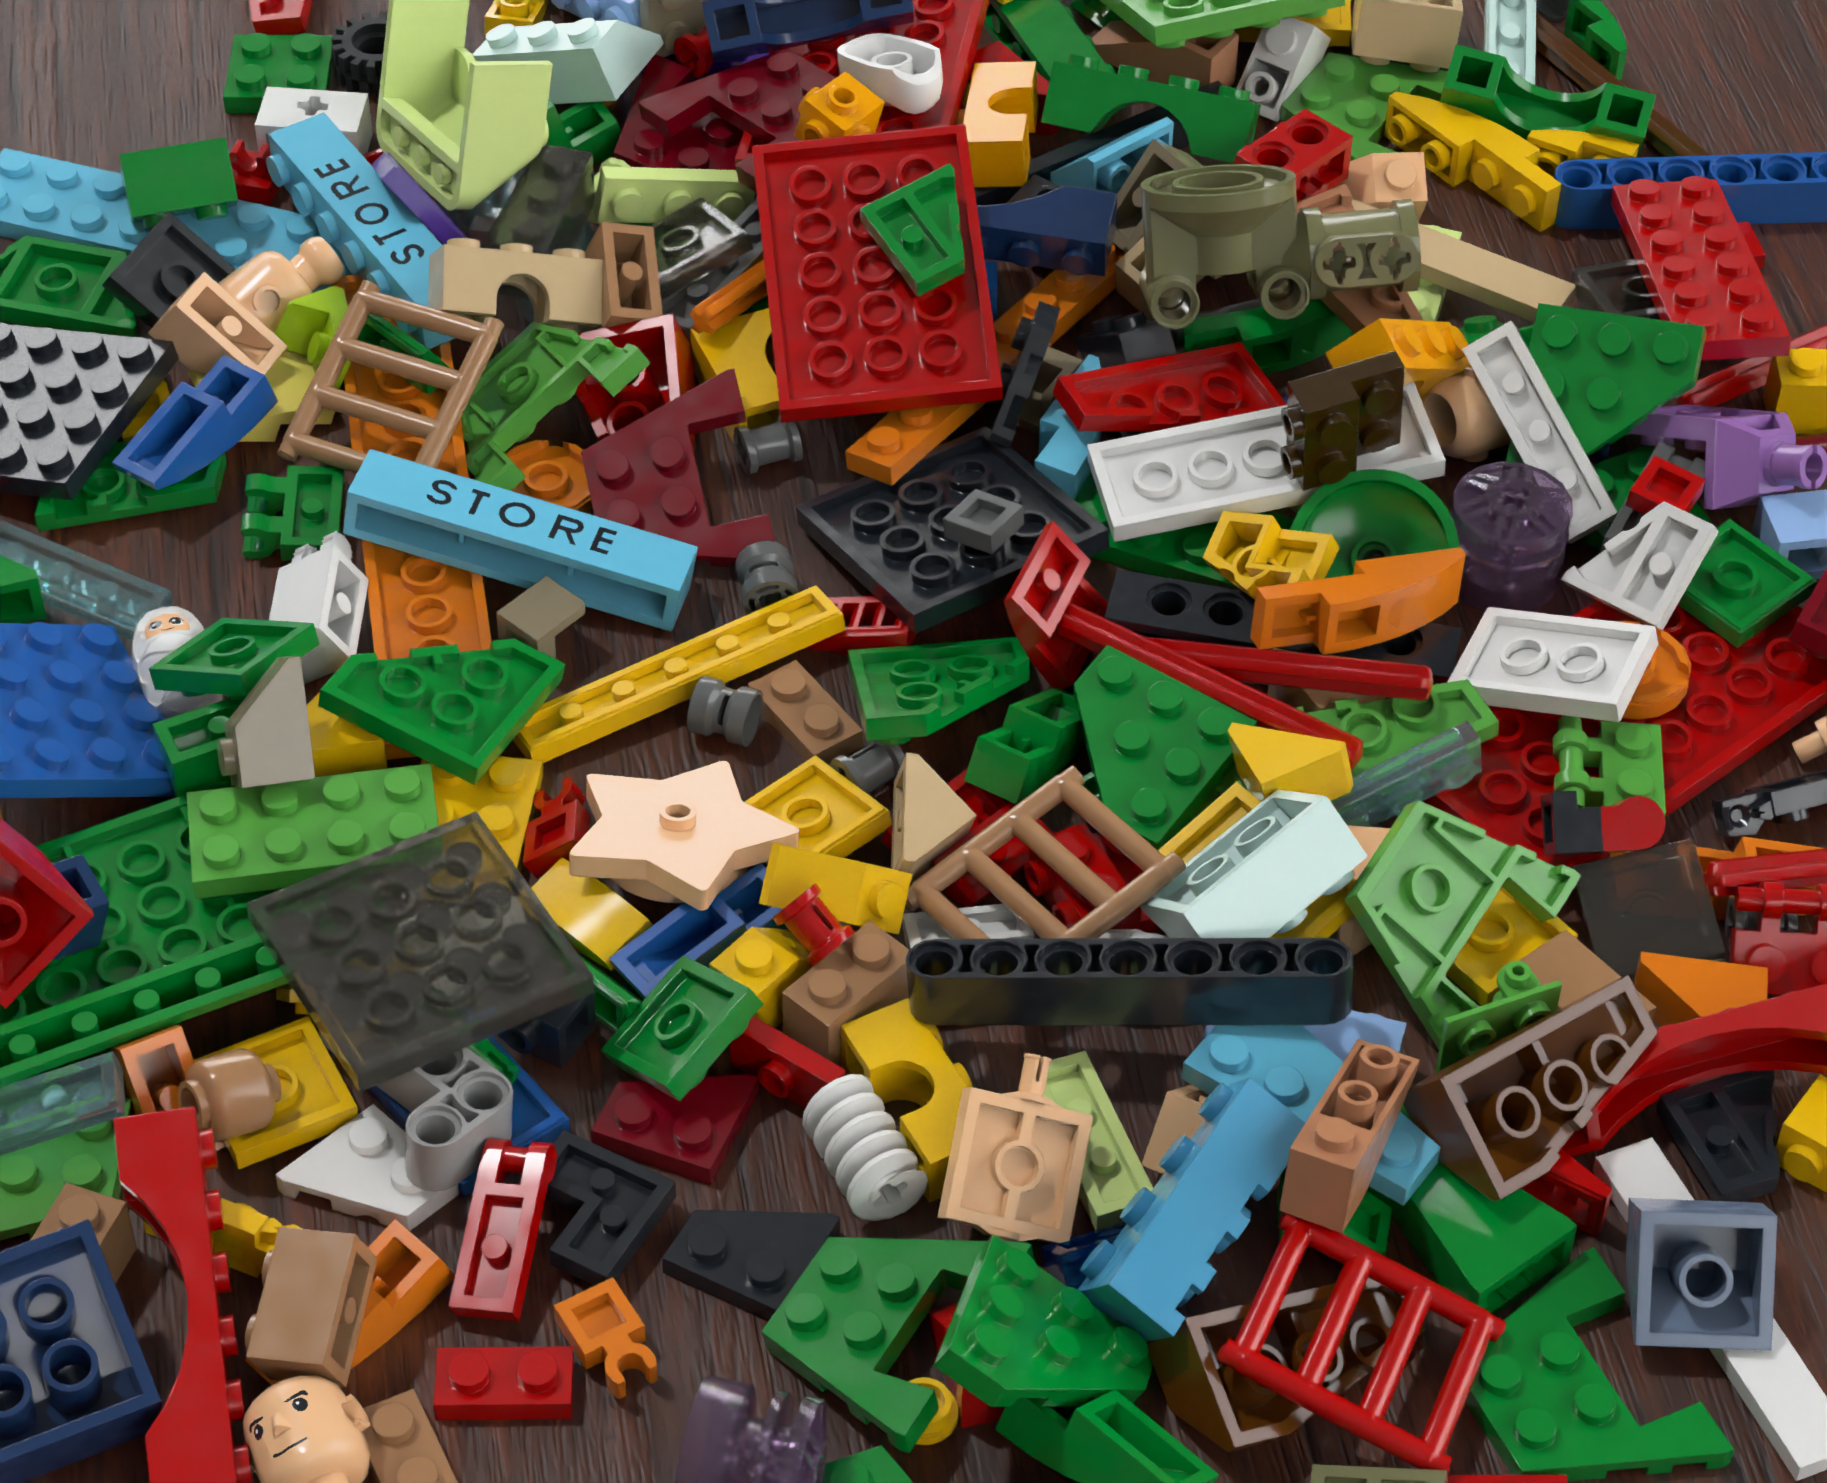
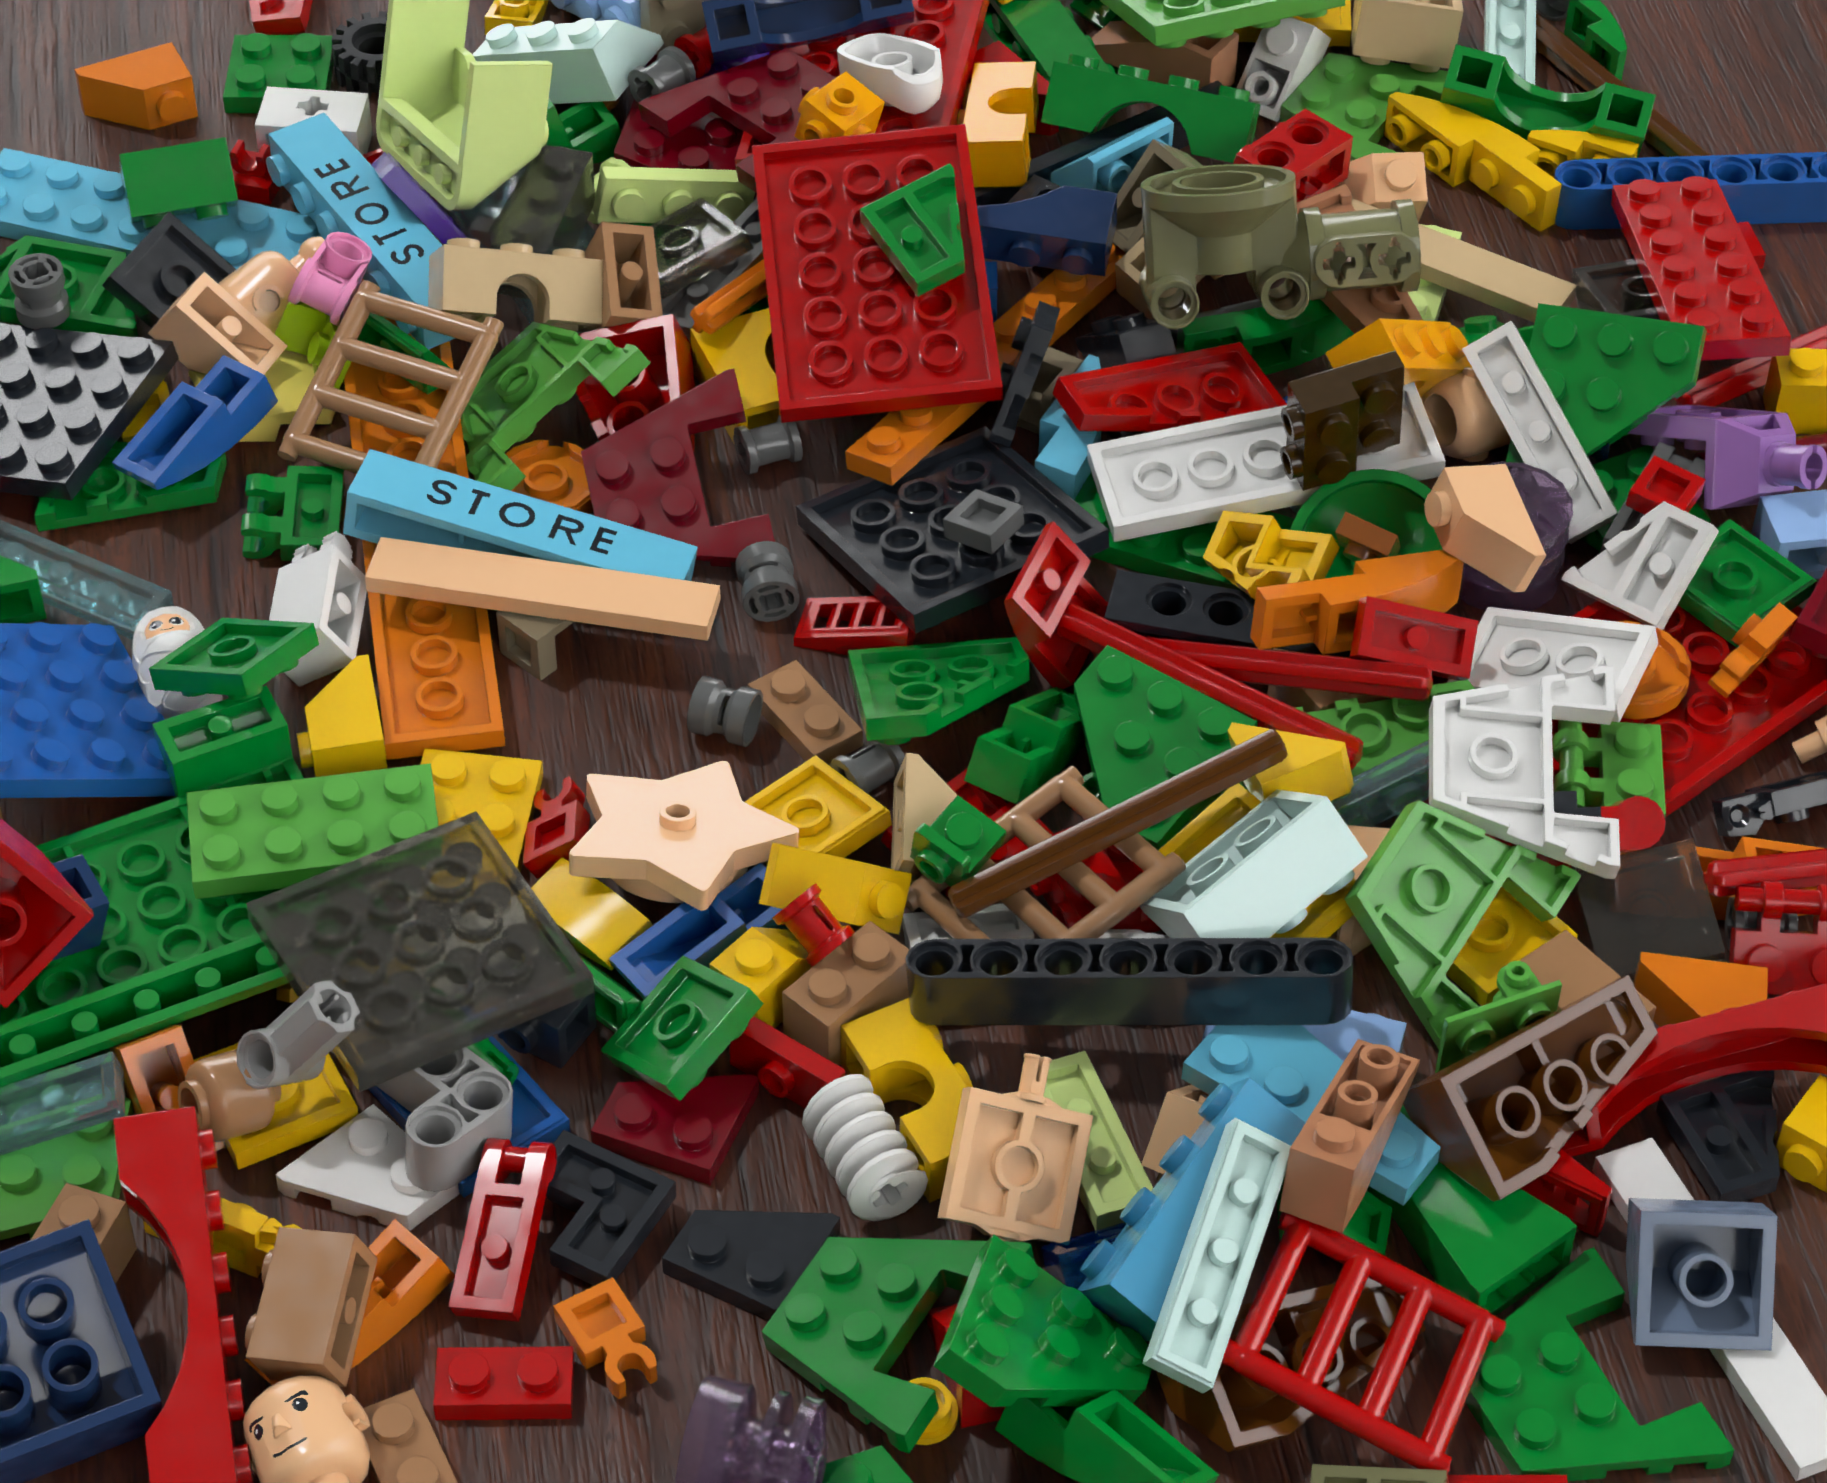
(39, 291): none -> dark grey wheel
(139, 88): none -> orange slope
(269, 731): slope -> none
(299, 1039): none -> light grey piece
(332, 275): none -> bright pink piece
(446, 702): green plate -> none
(543, 588): none -> light nougat tile
(669, 71): none -> dark grey bush
(674, 673): yellow tile -> none
(956, 843): none -> green bracket
(1117, 823): none -> reddish brown axle
(1218, 1256): none -> light aqua tile
(1365, 540): none -> dark orange plate
(1414, 636): none -> red plate
(1485, 523): none -> light nougat slope
(1497, 765): none -> white wing
(1756, 642): none -> orange plate

